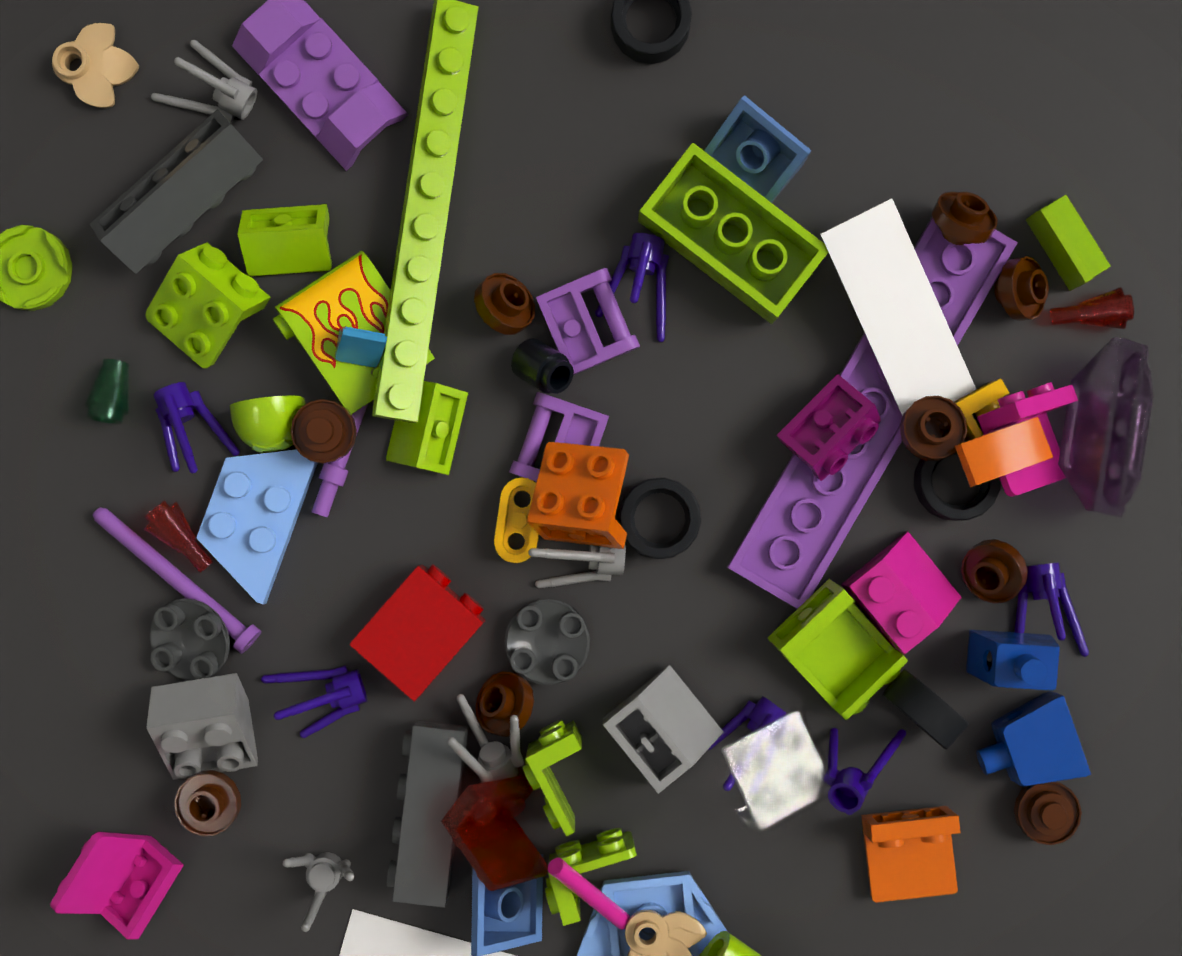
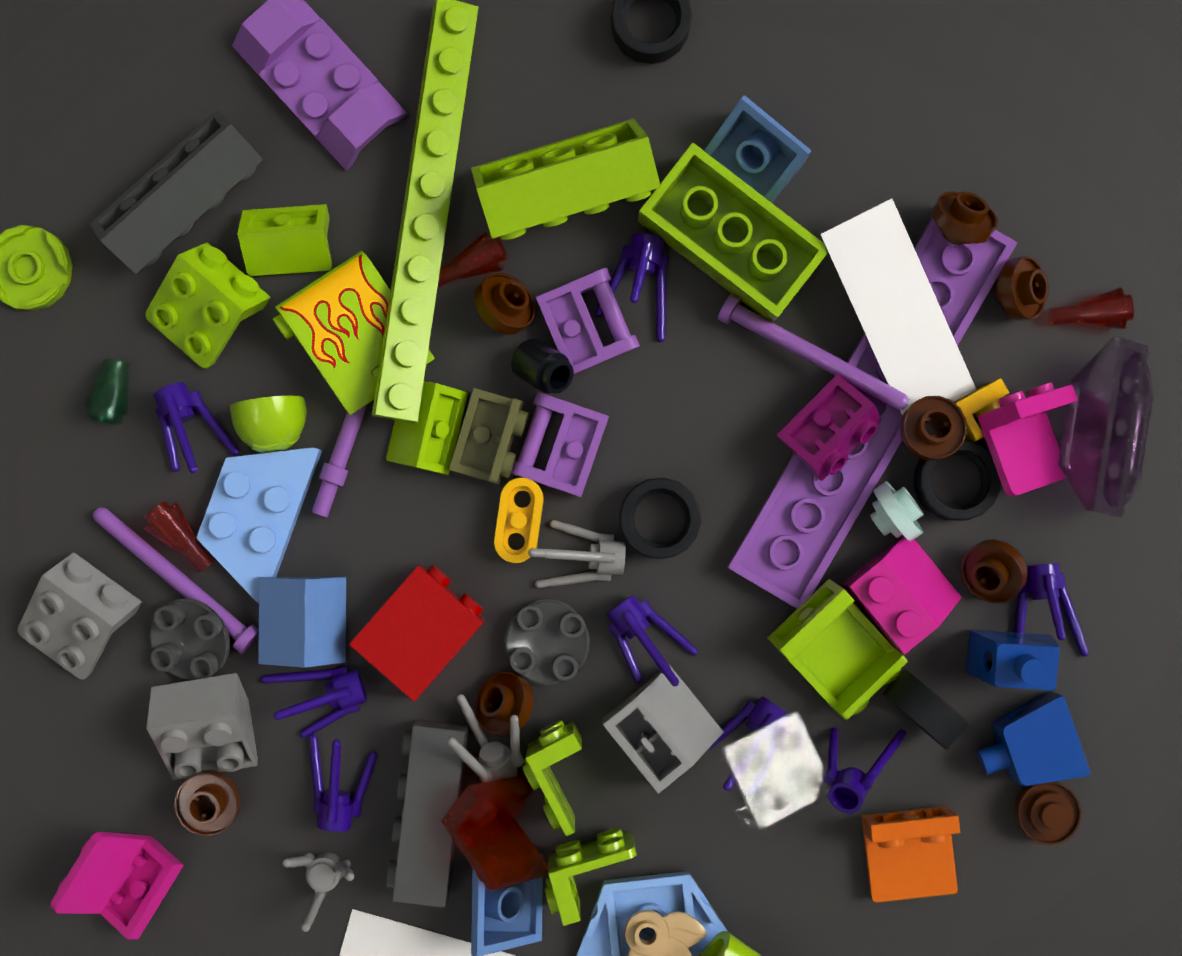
(75, 614): none -> light grey bracket
(100, 66): tan plate -> none
(233, 95): light grey plant -> none
(302, 621): none -> medium blue slope
(323, 431): reddish brown plate -> none
(334, 805): none -> dark purple plant
(360, 346): dark azure slope -> none
(479, 258): none -> clear red cone
(487, 436): none -> olive bracket
(566, 179): none -> lime brick
(579, 495): orange bracket -> none
(588, 892): dark pink bar -> none
(631, 619): none -> dark purple plant
(734, 311): none -> medium lavender bar
(896, 512): none -> light aqua plate
(1003, 451): orange slope -> none
(1068, 242): lime panel -> none

